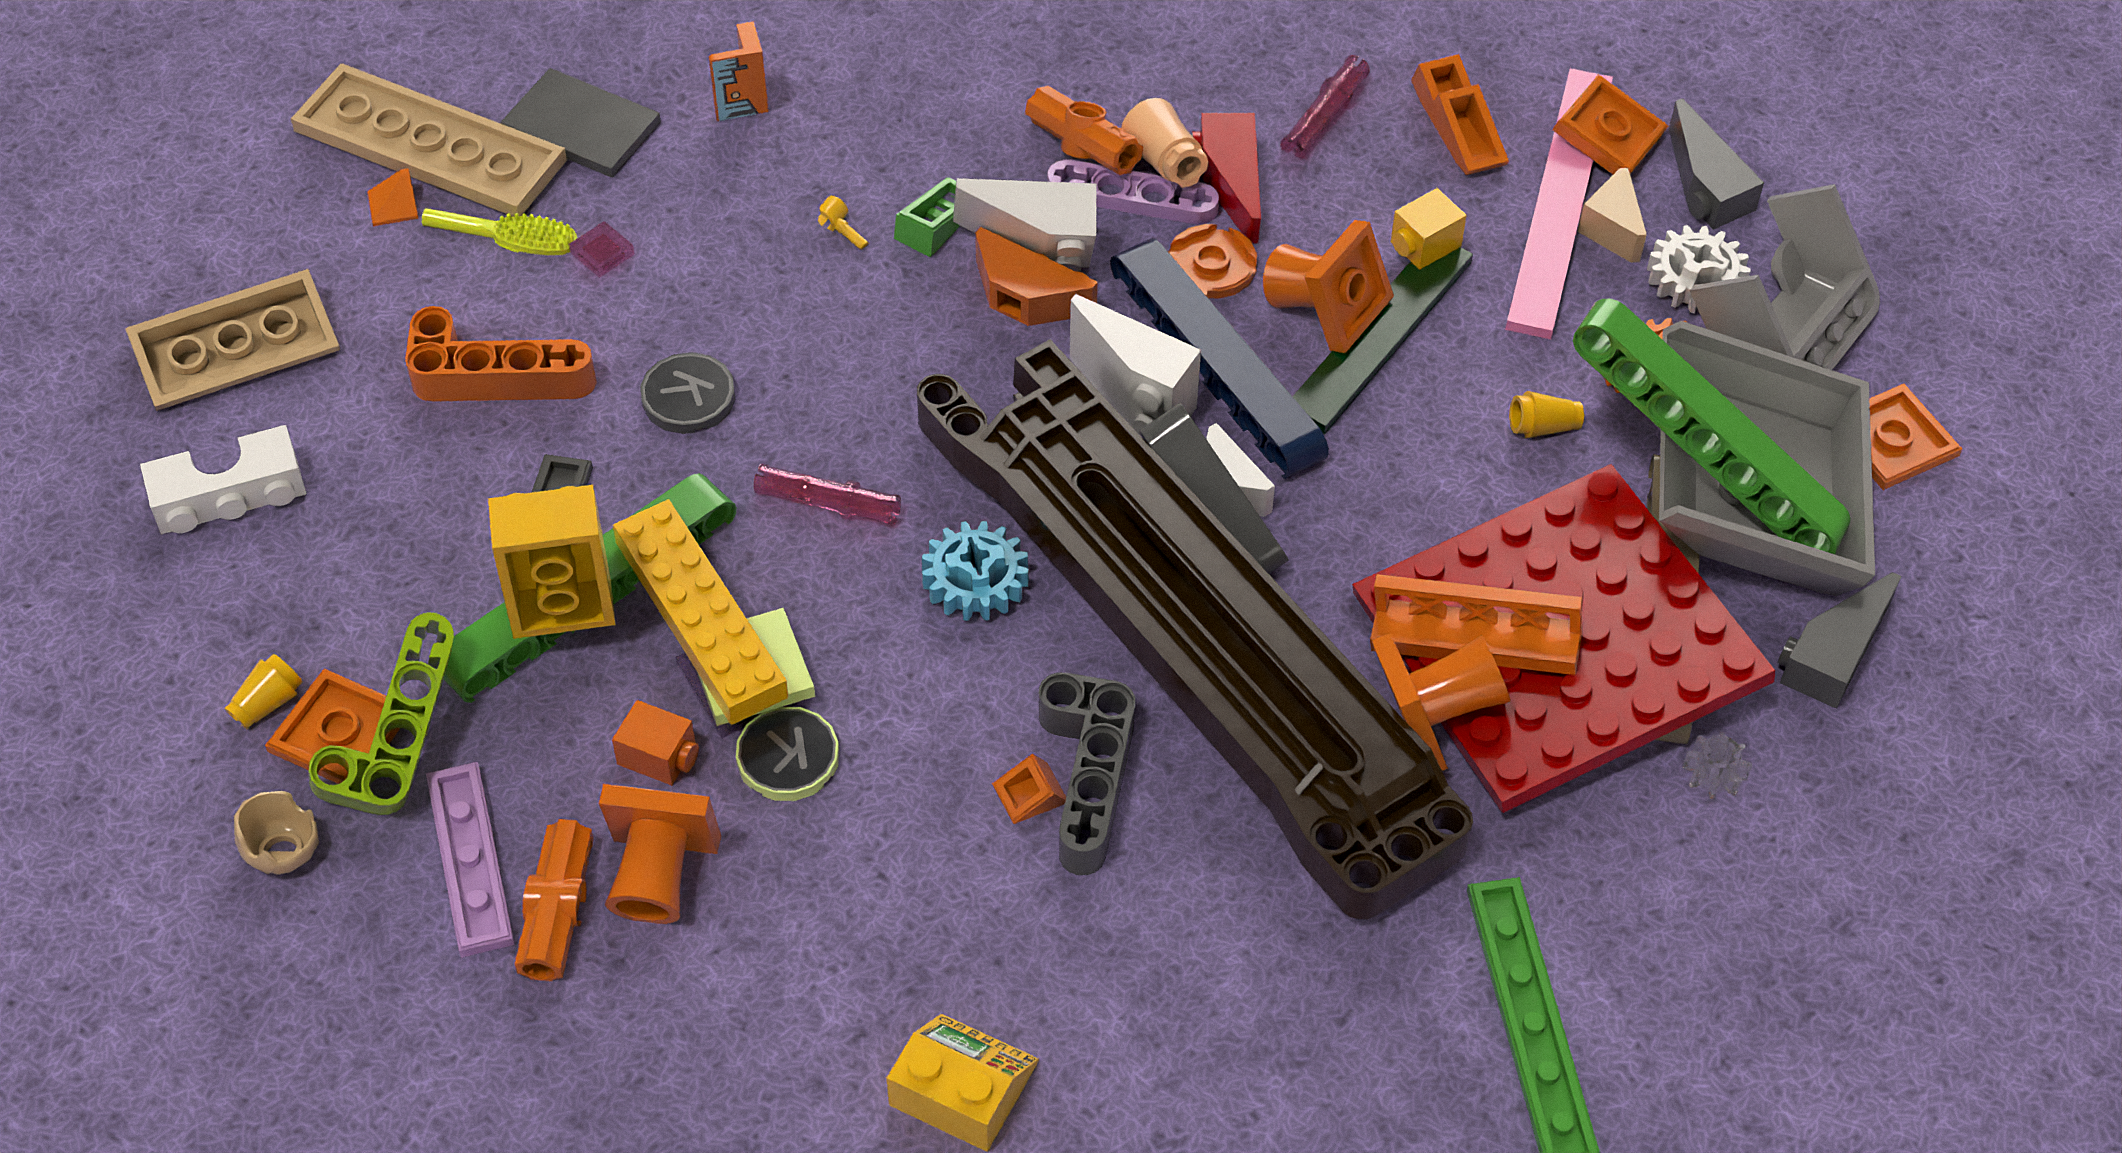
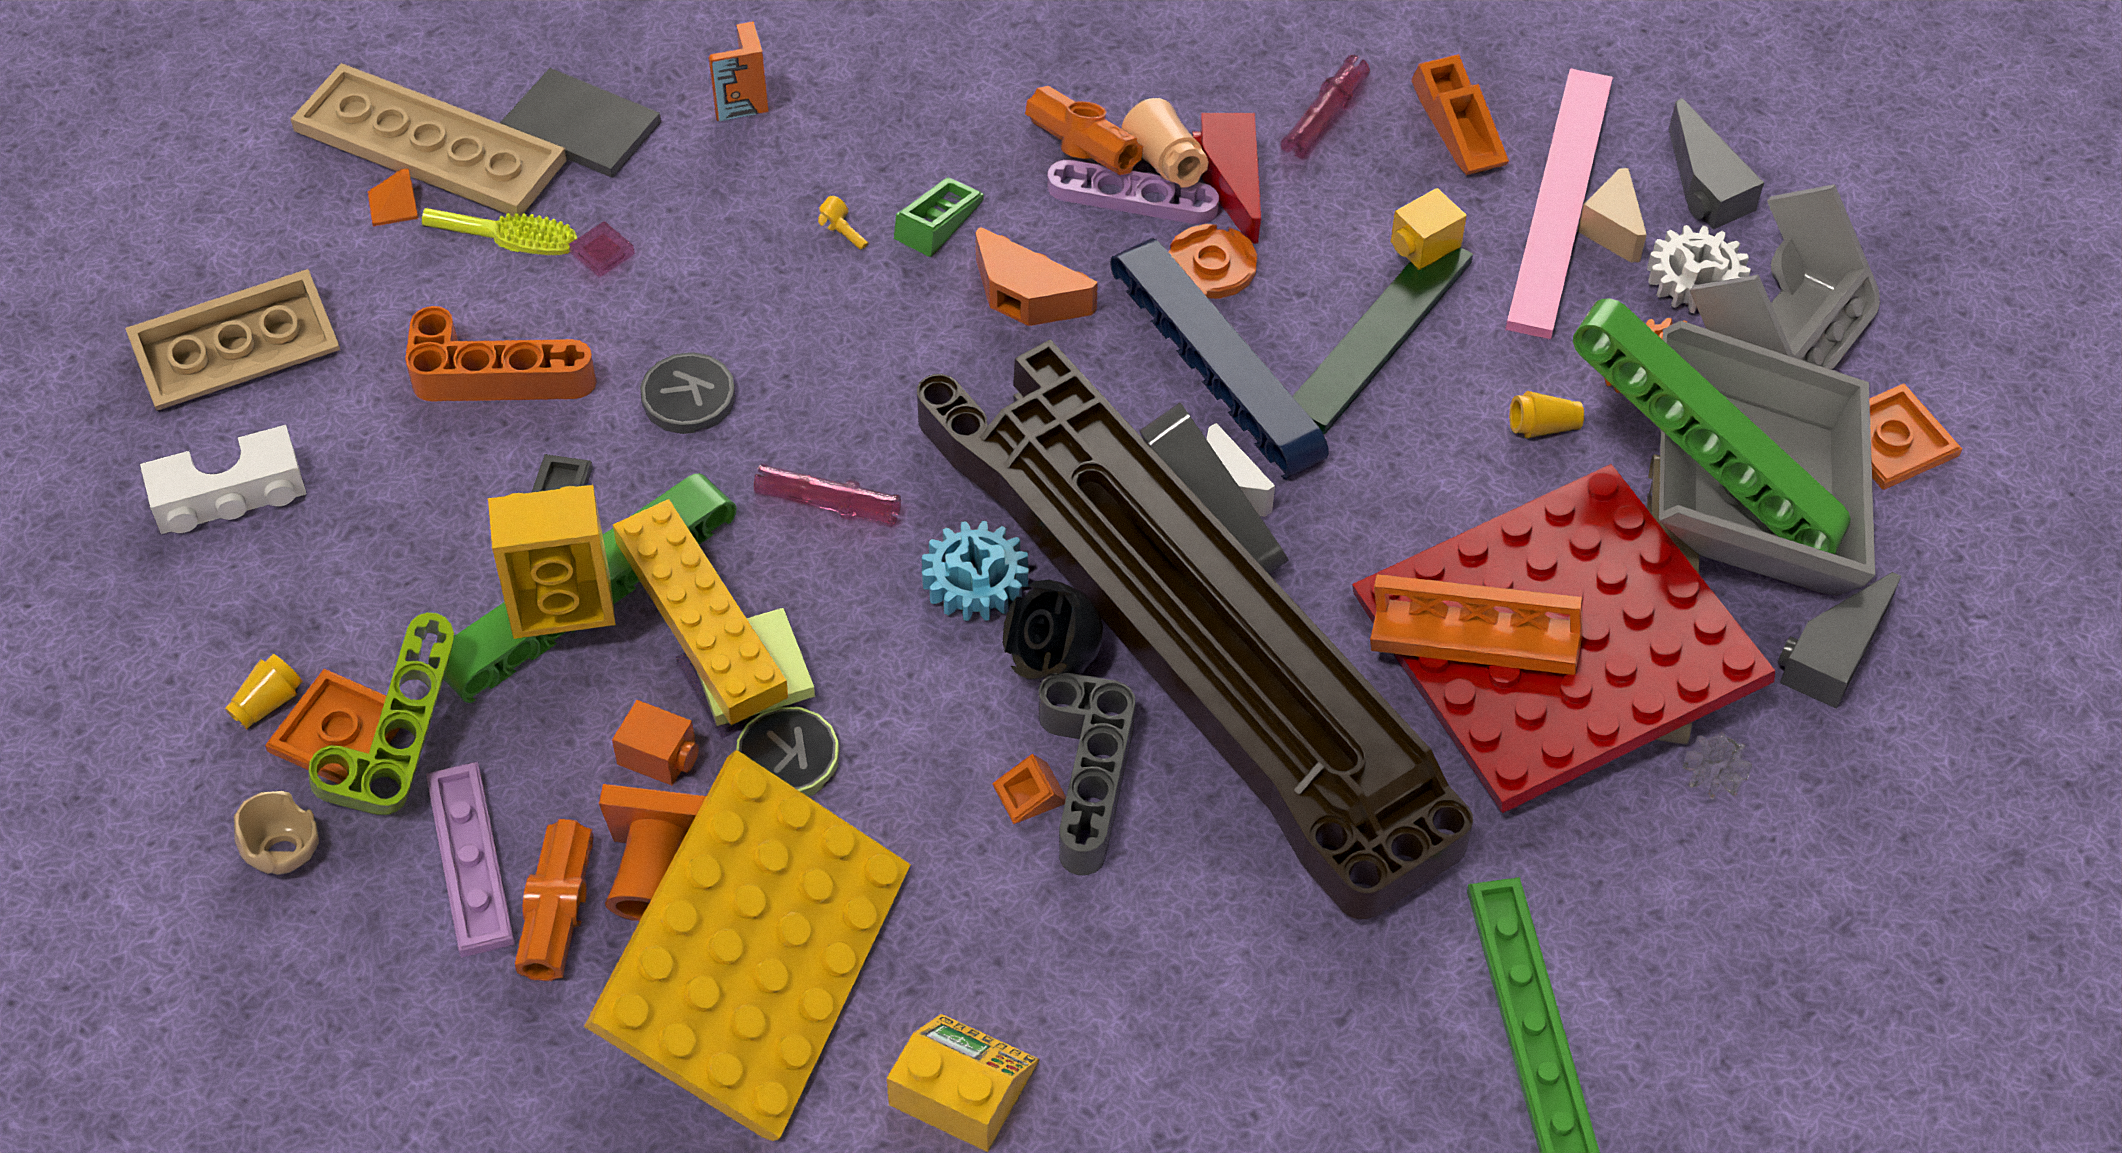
(749, 947): none -> yellow plate
(1038, 215): white slope -> none
(1052, 631): none -> black cylinder
(1132, 363): white slope -> none
(1343, 285): orange plant -> none
(1442, 689): orange plant -> none
(1610, 126): orange tile -> none

